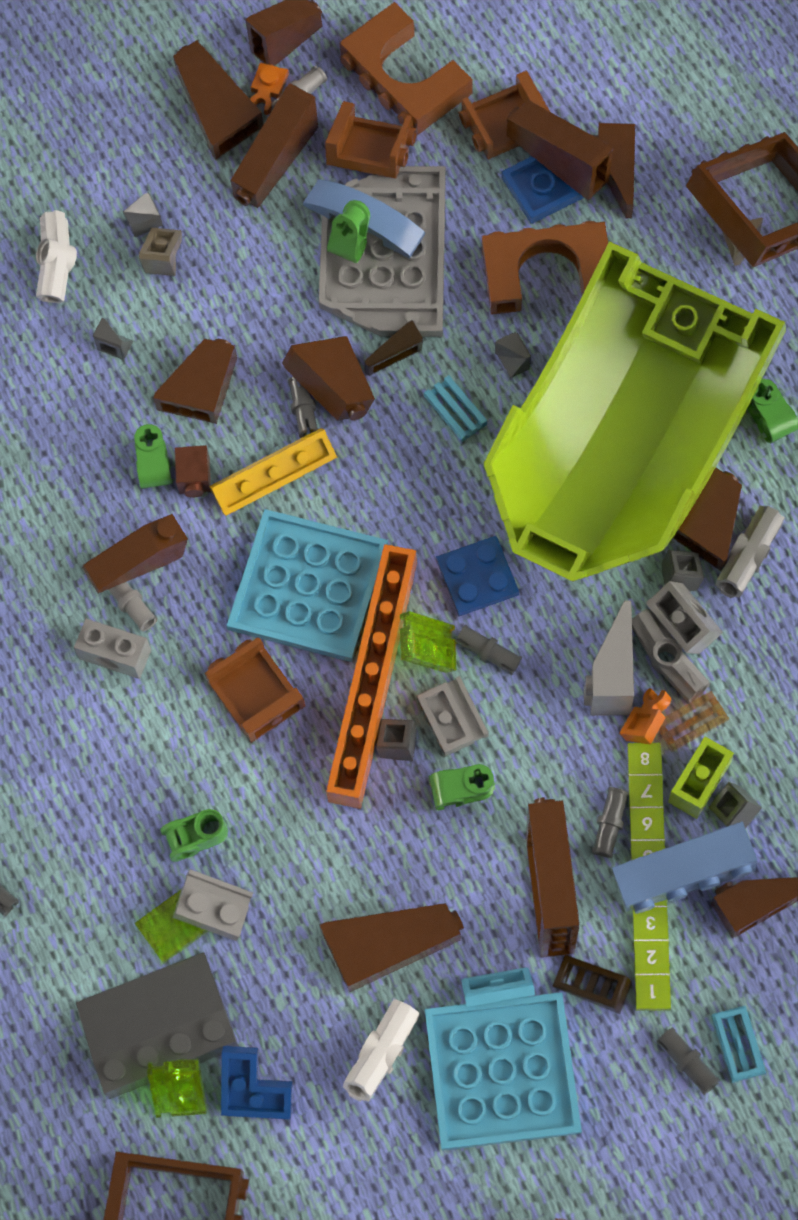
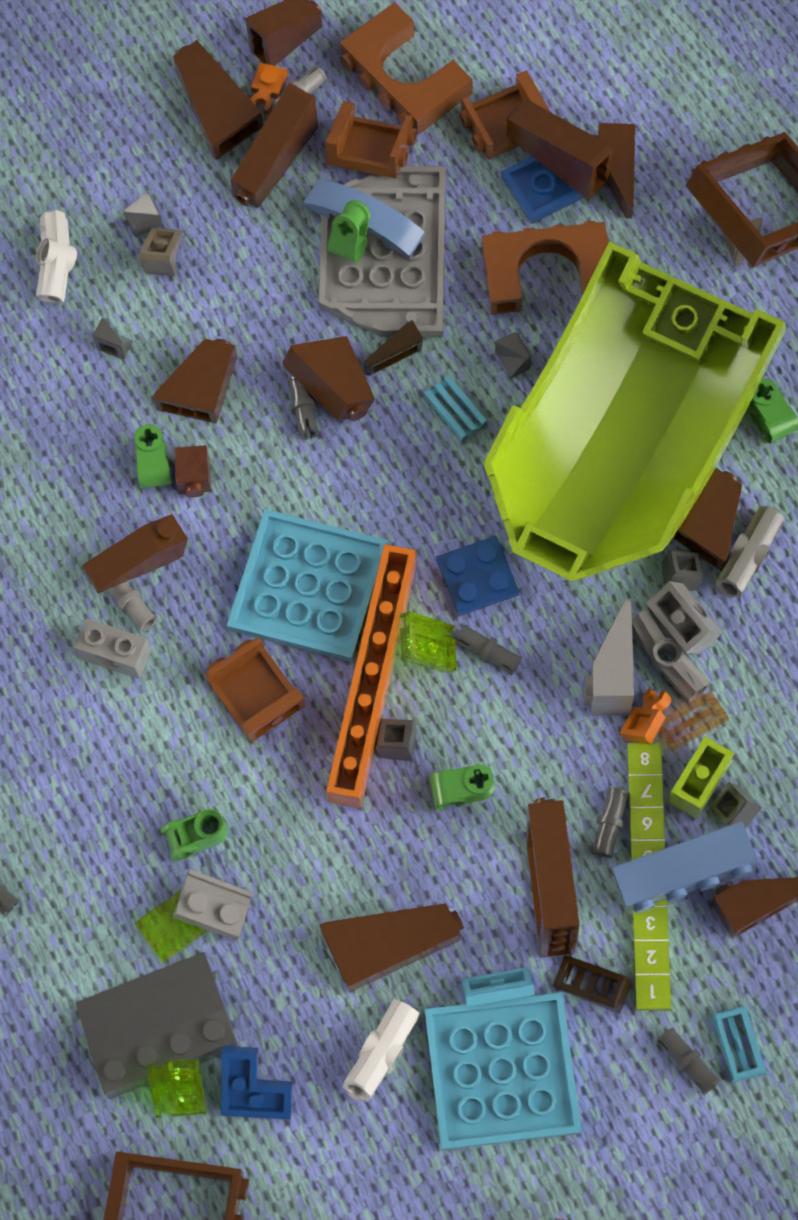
(273, 471): yellow plate -> none
(452, 716): light grey plate -> none

